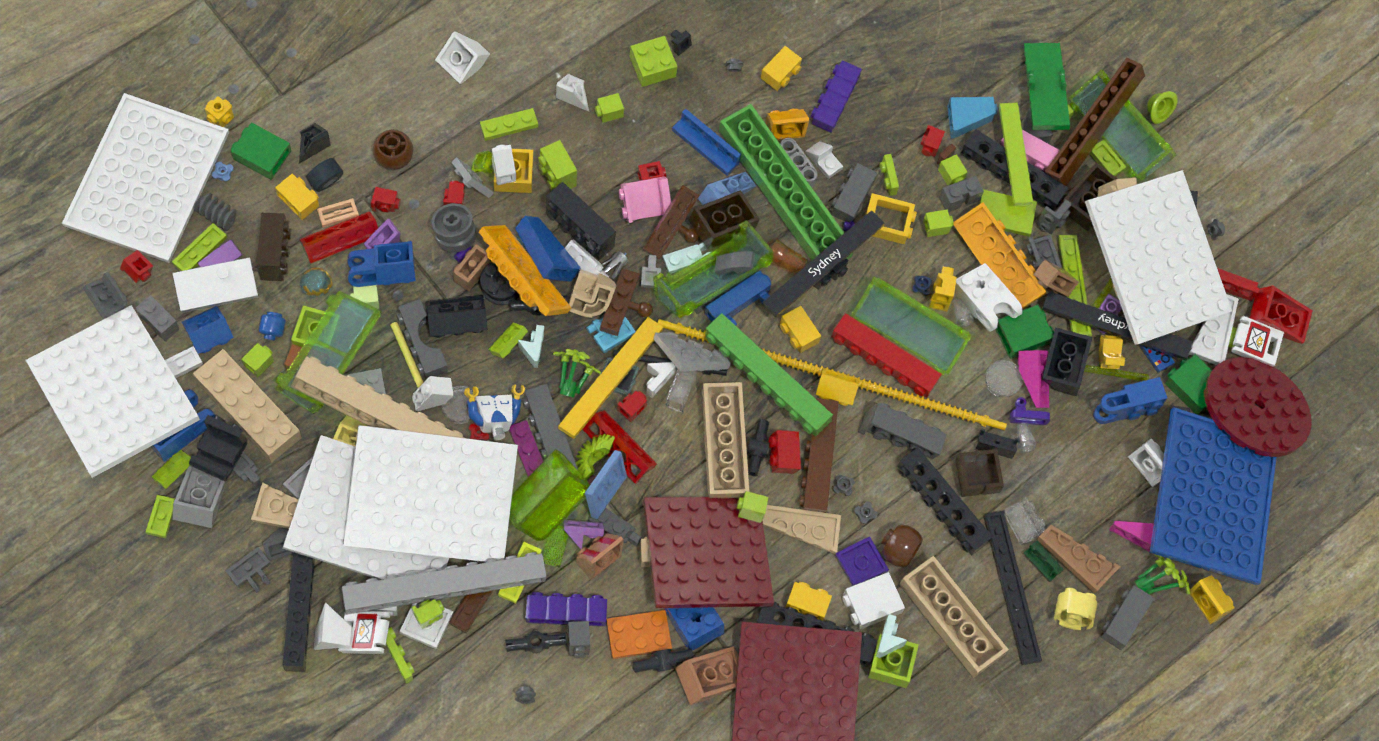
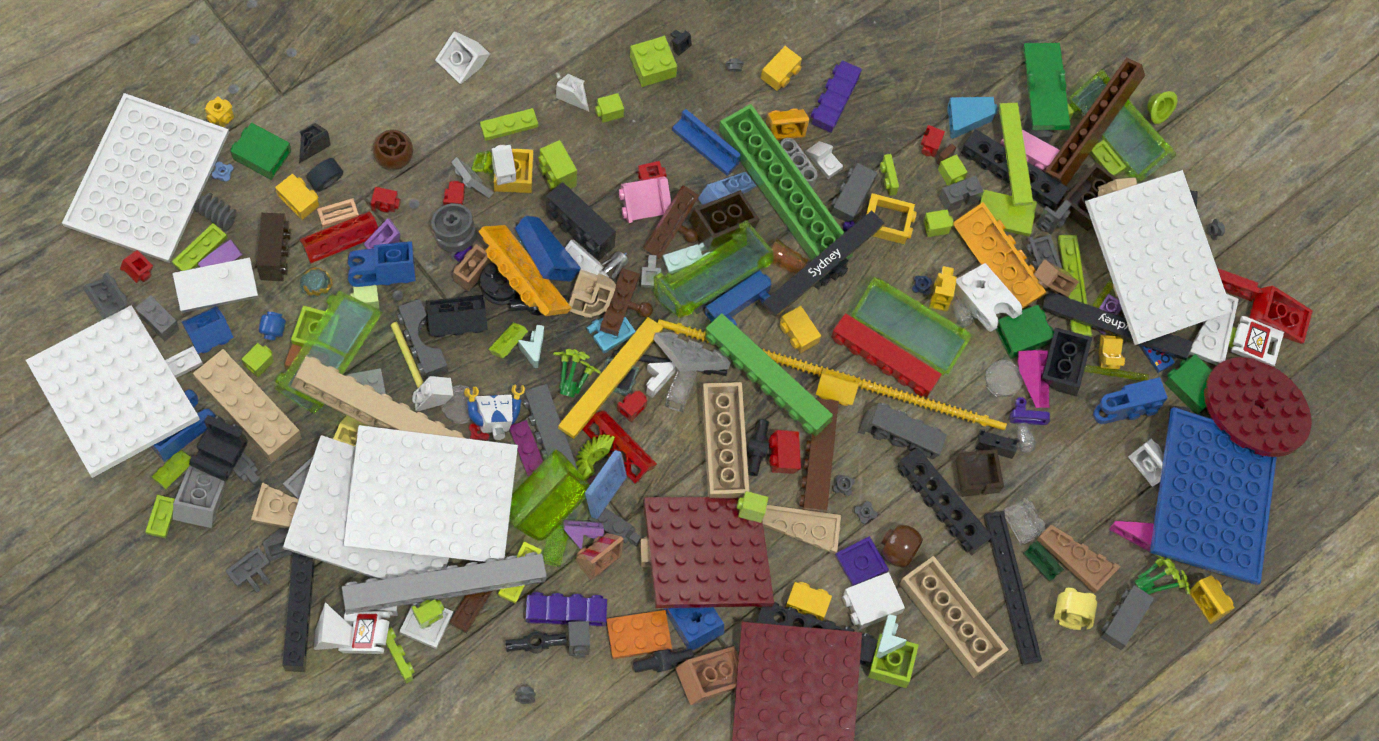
(735, 261): dark grey slope -> none

